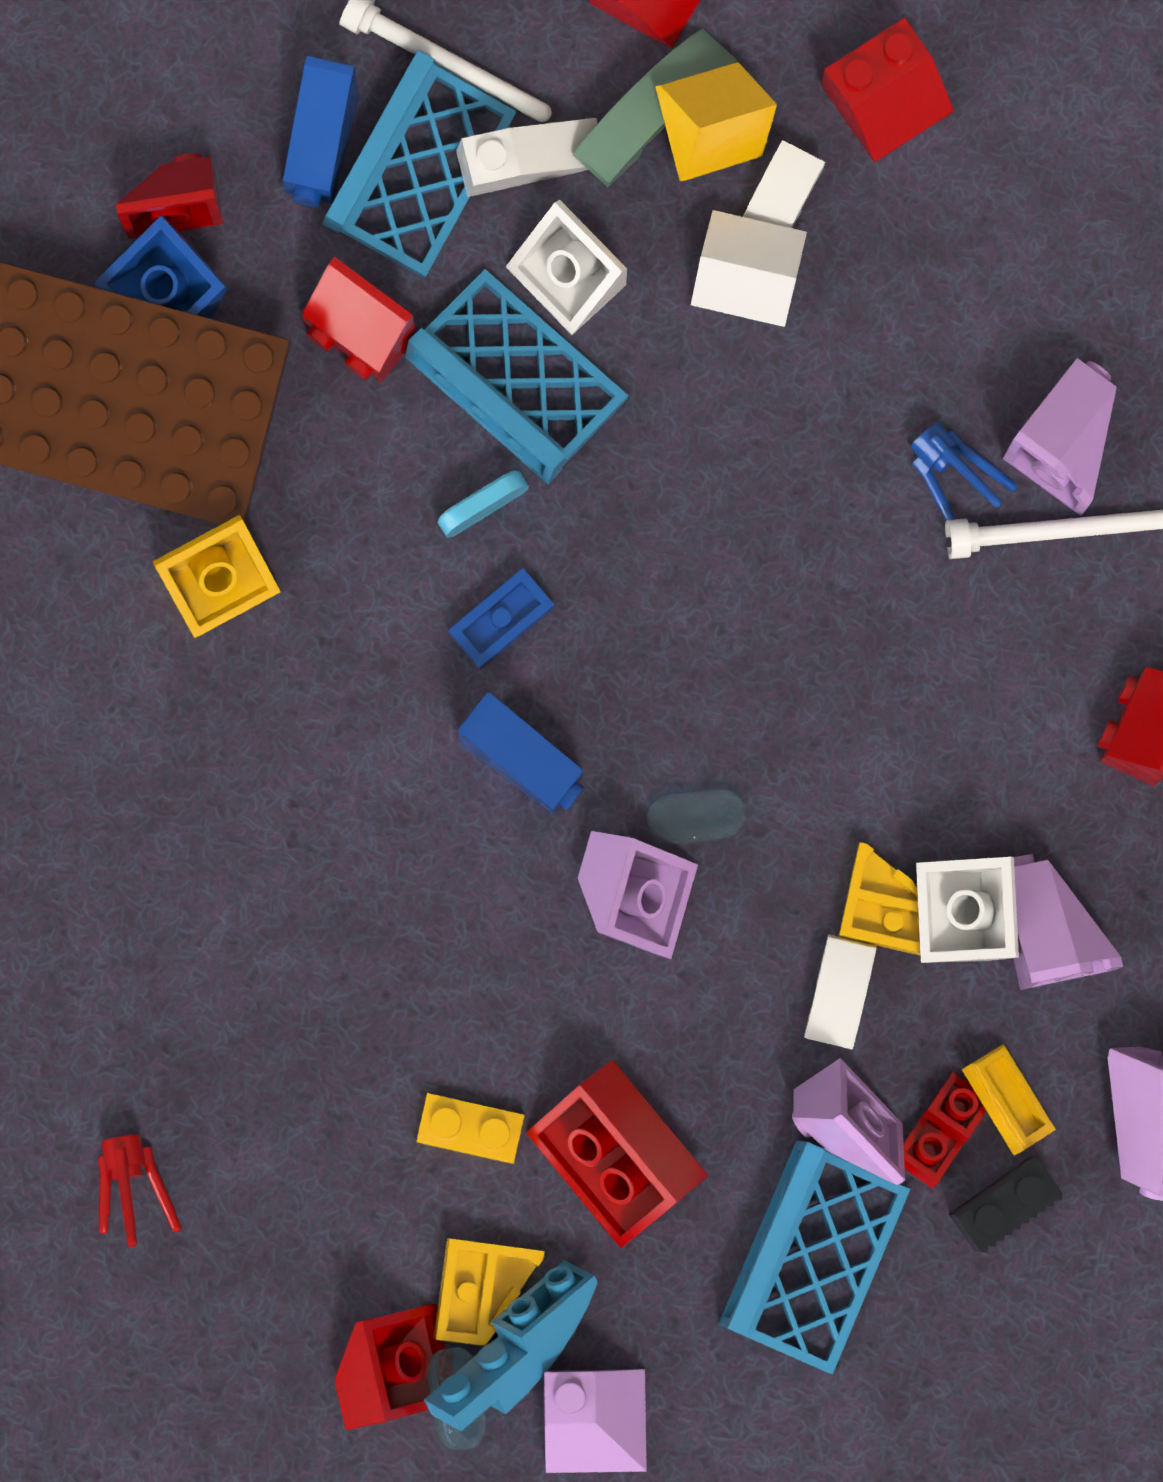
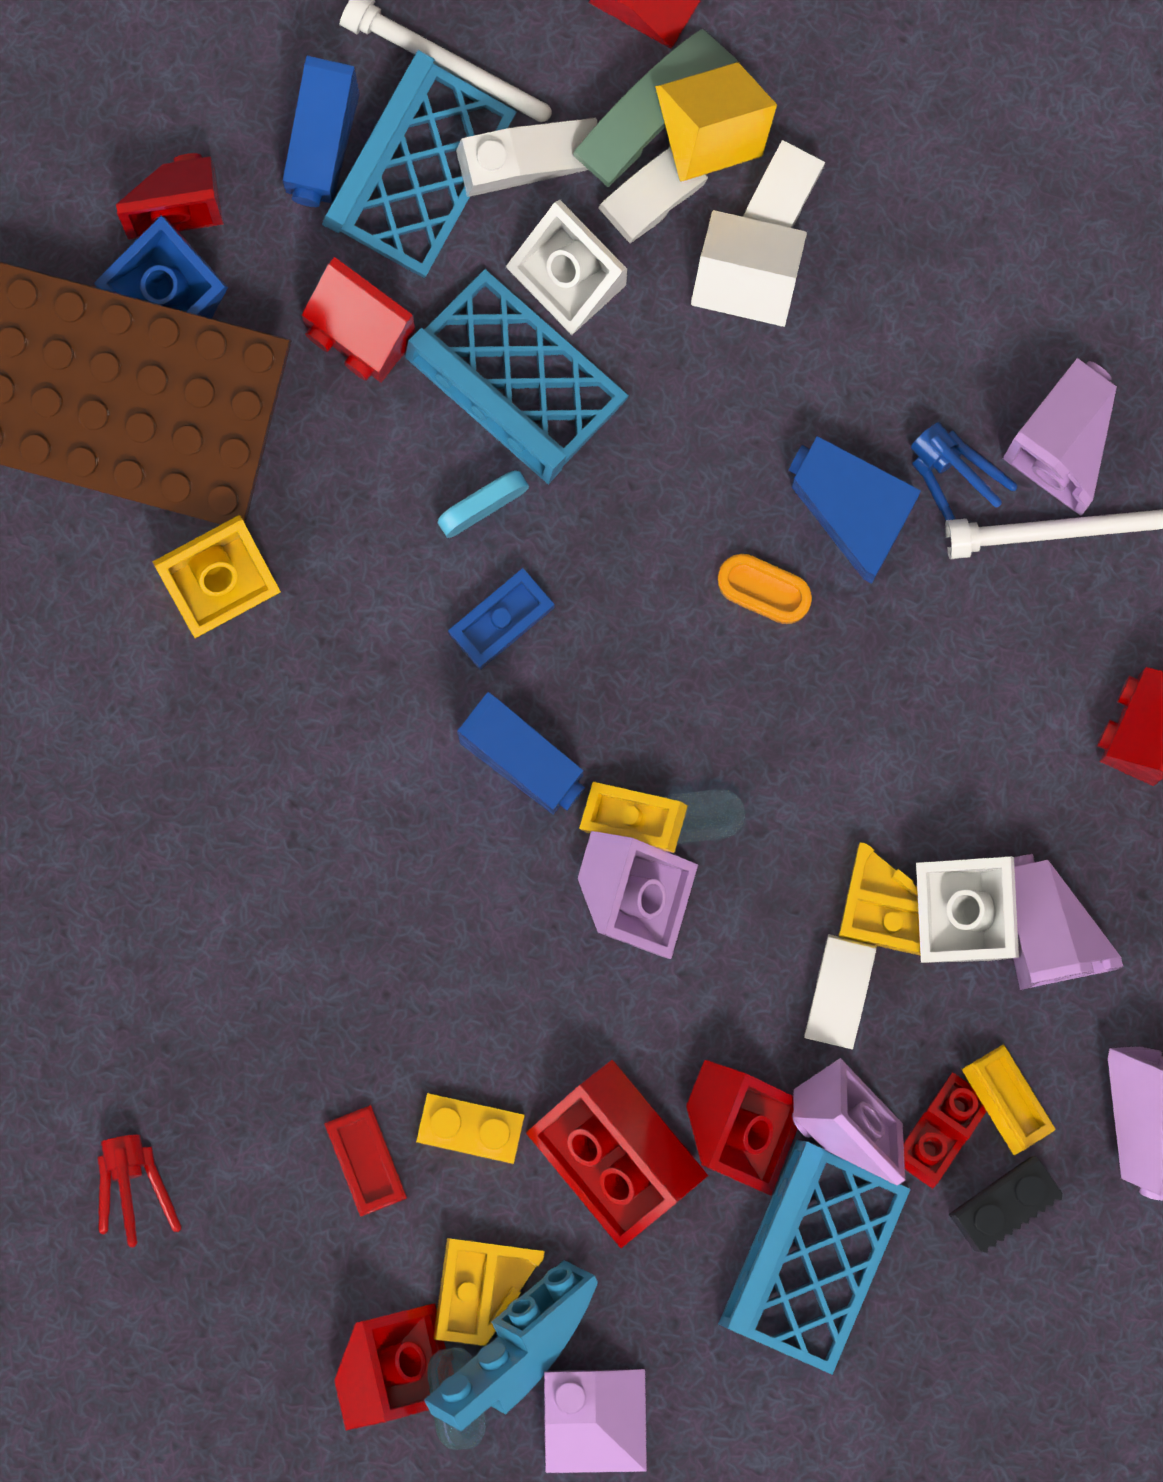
(365, 1161): none -> red tile
(634, 815): none -> yellow plate
(648, 196): none -> white slope
(741, 1125): none -> red slope
(764, 588): none -> light orange tile
(853, 502): none -> blue slope
(888, 90): red slope -> none

